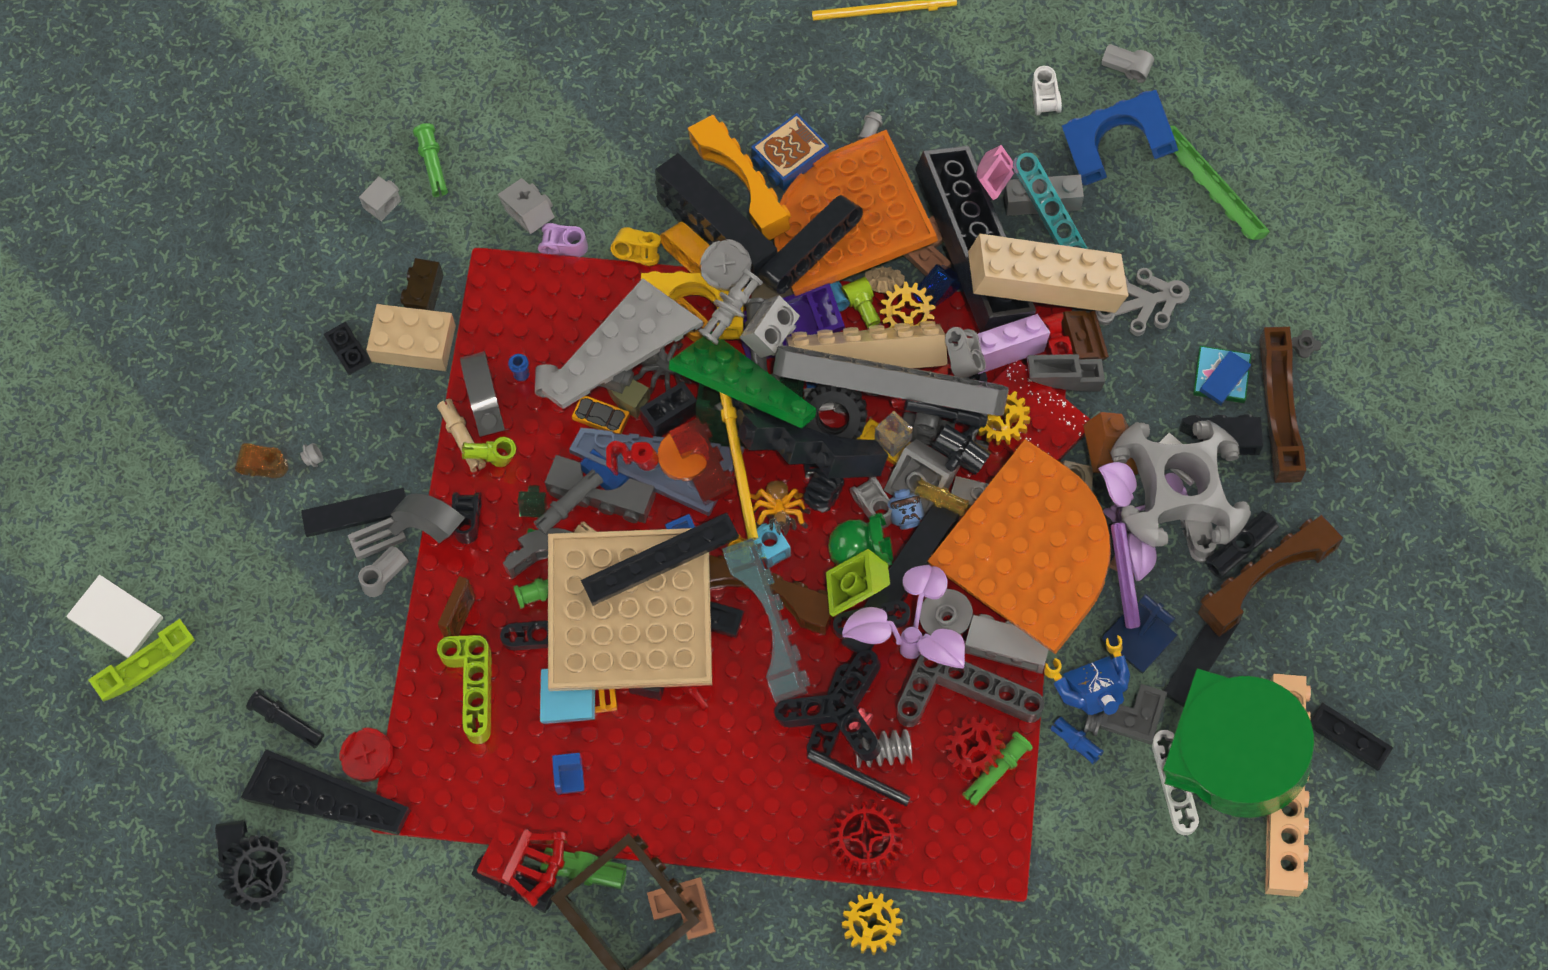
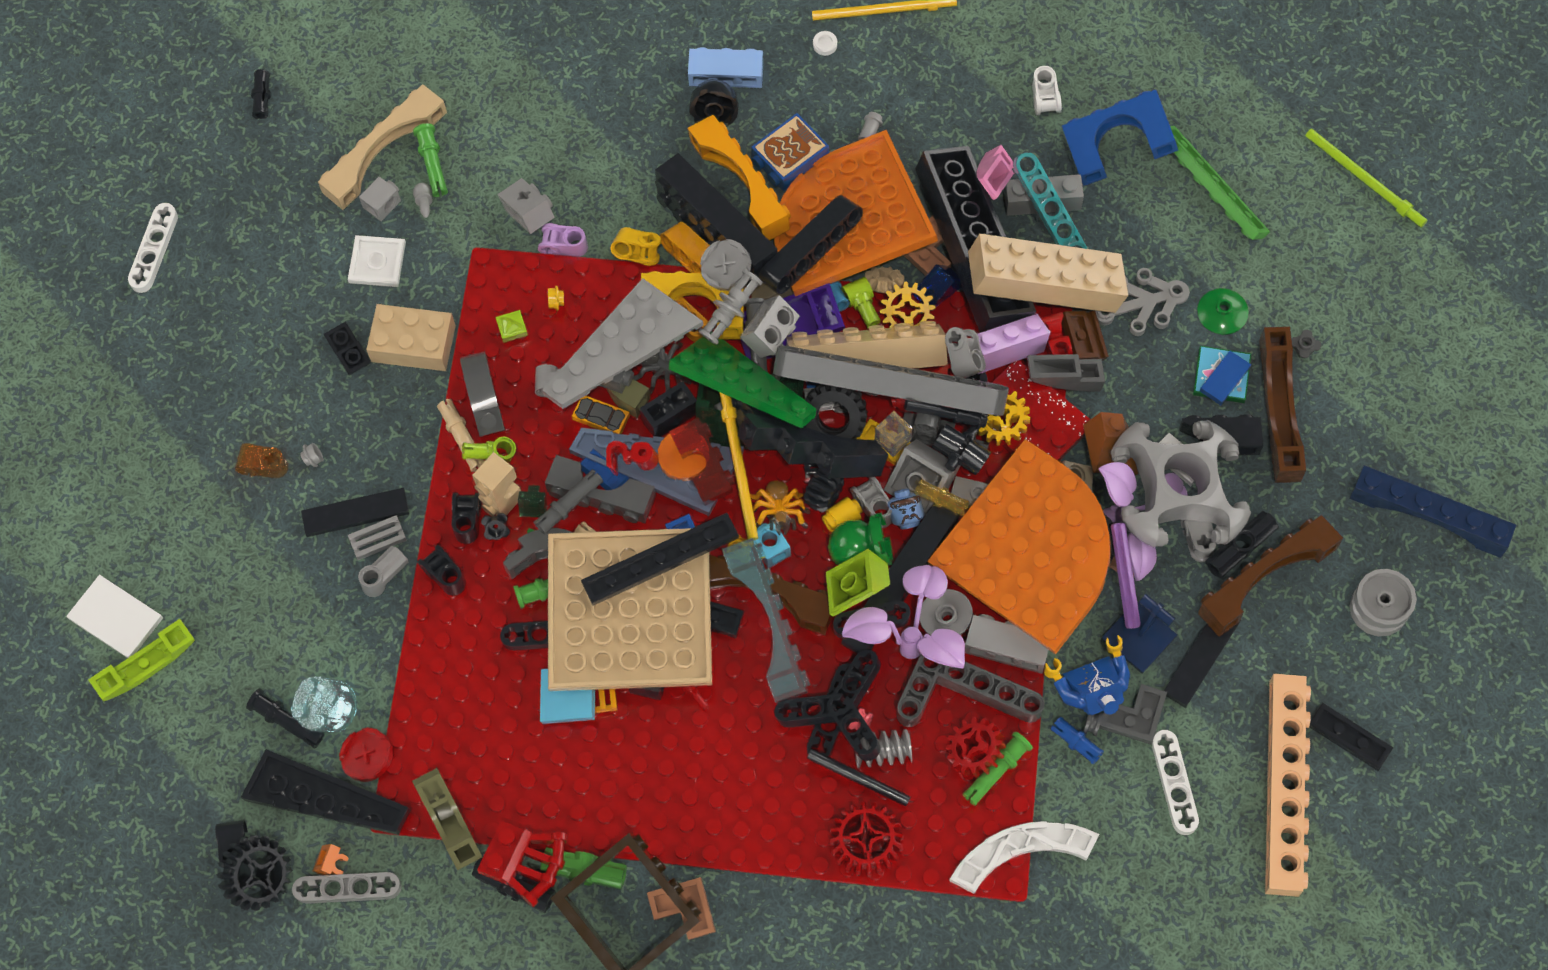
(150, 247): none -> white beam
(260, 94): none -> black pin
(324, 704): none -> clear light blue piece
(326, 860): none -> orange tile
(345, 179): none -> tan arch
(347, 884): none -> light grey beam
(376, 261): none -> white tile
(423, 197): none -> light grey bar
(423, 285): dark brown brick -> none
(425, 514): dark grey arch -> none
(439, 568): none -> black piece
(447, 819): none -> olive arch
(457, 608): reddish brown tile -> none
(471, 689): lime beam -> none
(495, 533): none -> black plate
(496, 485): none -> tan arch
(511, 326): none -> lime tile
(519, 366): blue pin -> none
(555, 298): none -> yellow plate
(568, 773): blue panel -> none
(715, 99): none -> black cylinder
(731, 66): none -> light blue brick
(825, 43): none -> white tile
(841, 512): none -> yellow brick
(859, 919): yellow gear -> none
(1019, 841): none -> white tile
(1133, 64): light grey piece -> none
(1219, 320): none -> green dish
(1241, 745): green brick -> none
(1382, 602): none -> light grey wheel
(1403, 207): none -> lime bar
(1477, 527): none -> dark blue arch

